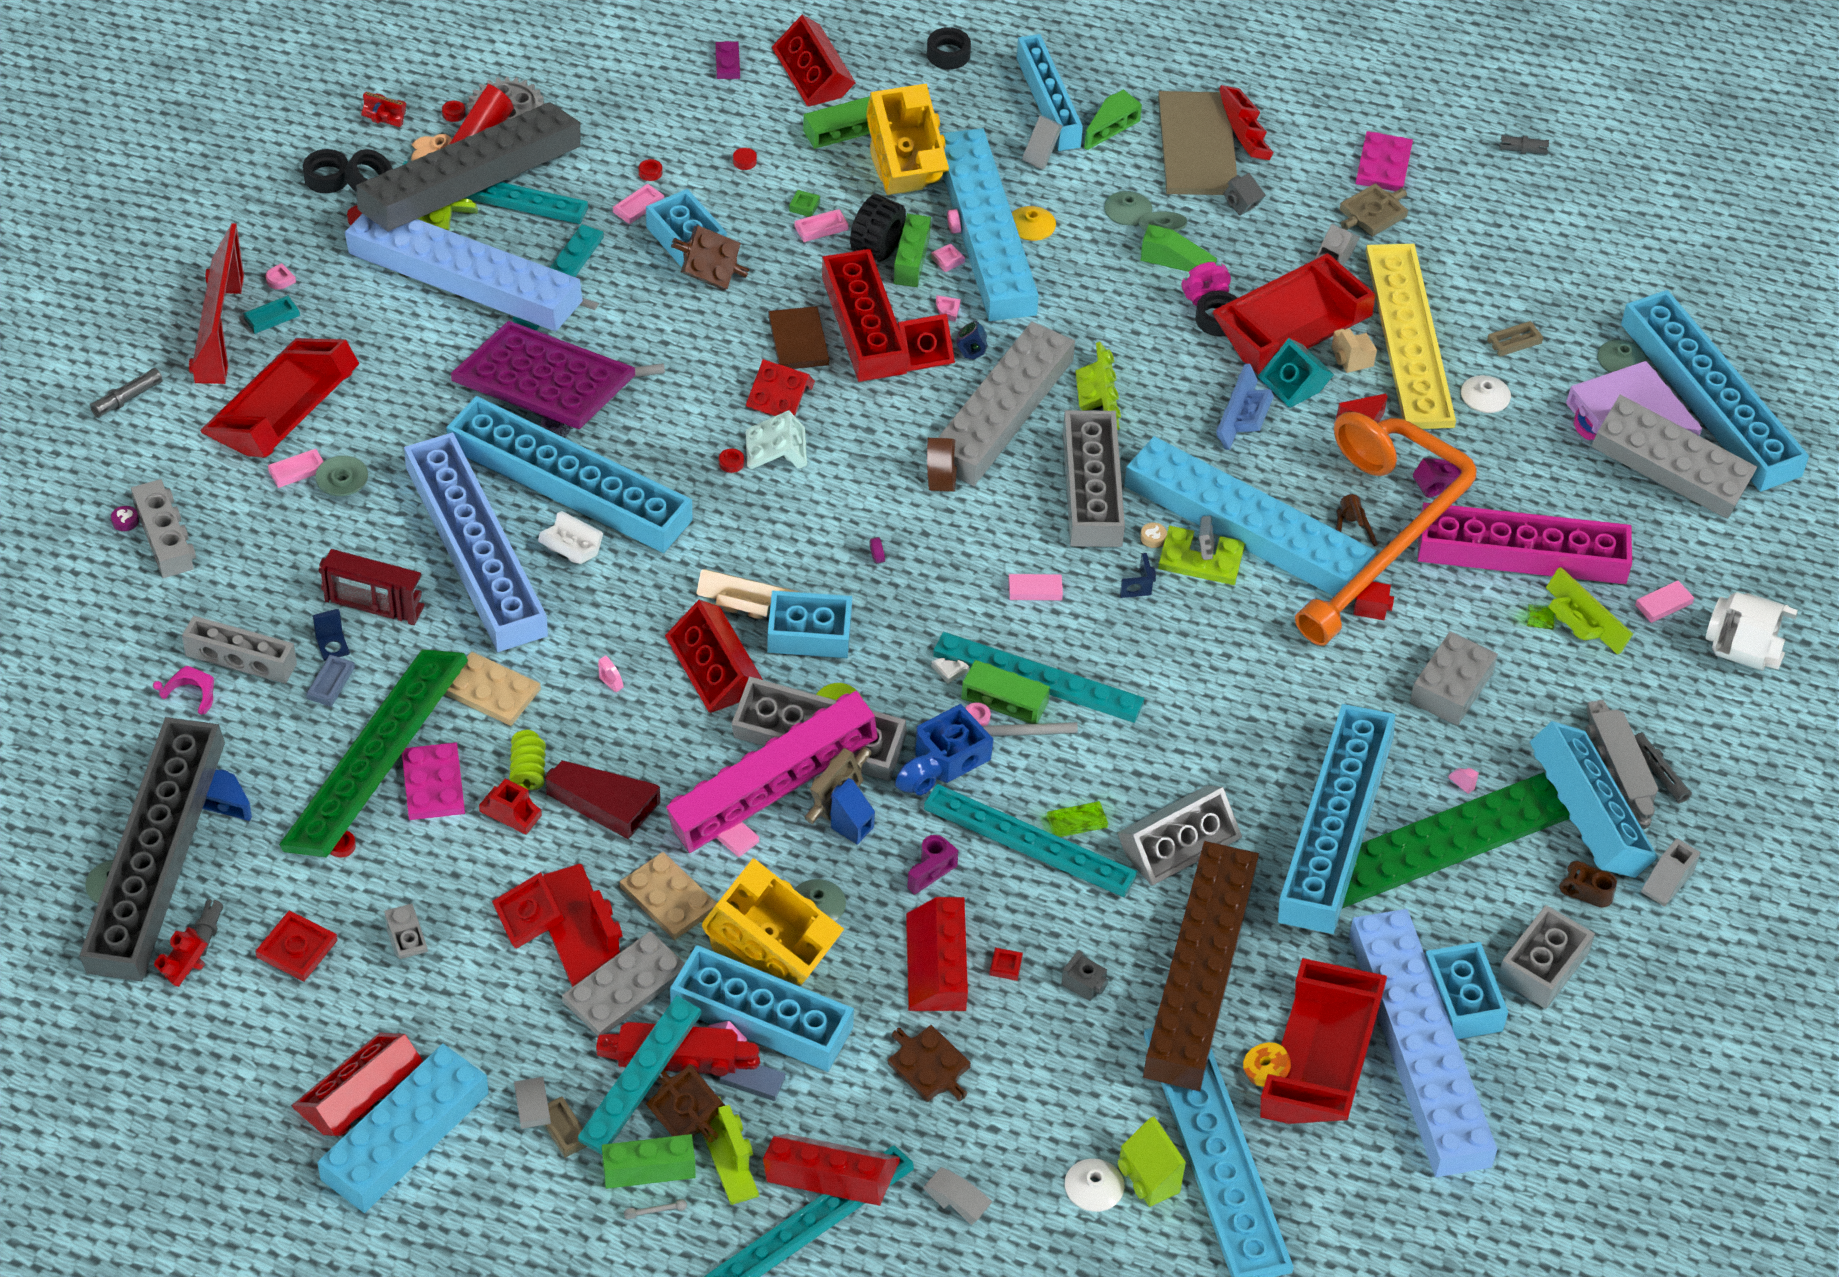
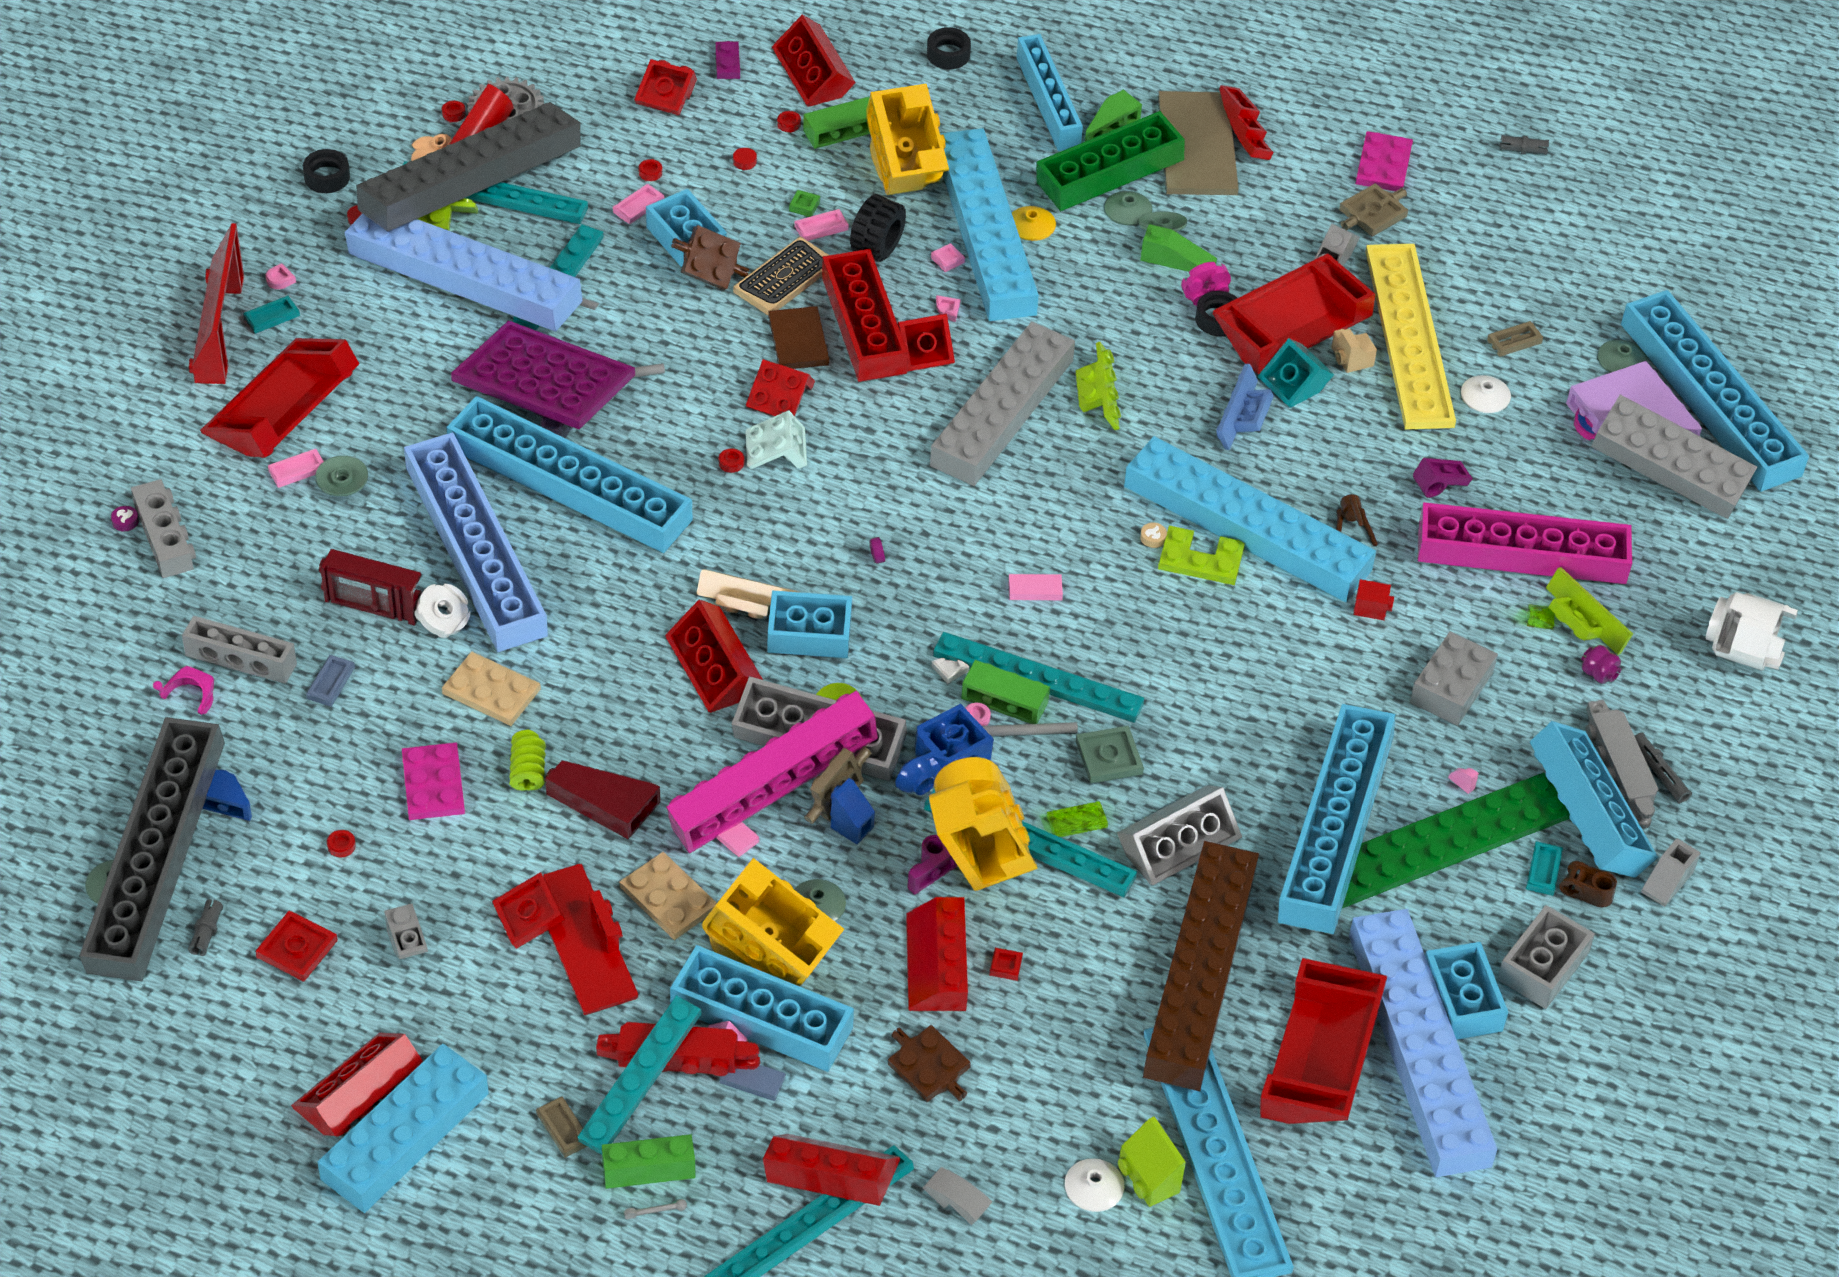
(119, 396): dark grey pin -> none
(184, 956): red hips -> none
(329, 629): dark blue bracket -> none
(365, 157): black tyre -> none
(373, 753): green plate -> none
(383, 109): red hips -> none
(430, 616): none -> white plate
(511, 806): red brick -> none
(532, 1102): light grey slope -> none
(572, 538): white bracket -> none
(609, 674): bright pink tile -> none
(624, 984): light grey plate -> none
(665, 86): none -> red plate
(686, 1104): reddish brown plate -> none
(731, 1156): lime bracket -> none
(782, 276): none -> tile
(789, 121): none -> red tile
(912, 250): bright green brick -> none
(941, 465): reddish brown slope -> none
(953, 221): bright pink tile -> none
(972, 340): dark blue rock -> none
(980, 822): none -> yellow brick
(1042, 142): light grey tile -> none
(1084, 976): dark grey brick -> none
(1093, 479): light grey brick -> none
(1109, 754): none -> sand green plate
(1110, 160): none -> green brick
(1146, 580): dark blue bracket -> none
(1206, 538): light grey tile -> none
(1243, 193): dark grey brick -> none
(1261, 1055): yellow piece -> none
(1370, 406): red slope -> none
(1373, 452): orange piece -> none
(1544, 868): none -> teal tile
(1601, 664): none -> magenta piece
(1664, 601): bright pink tile -> none

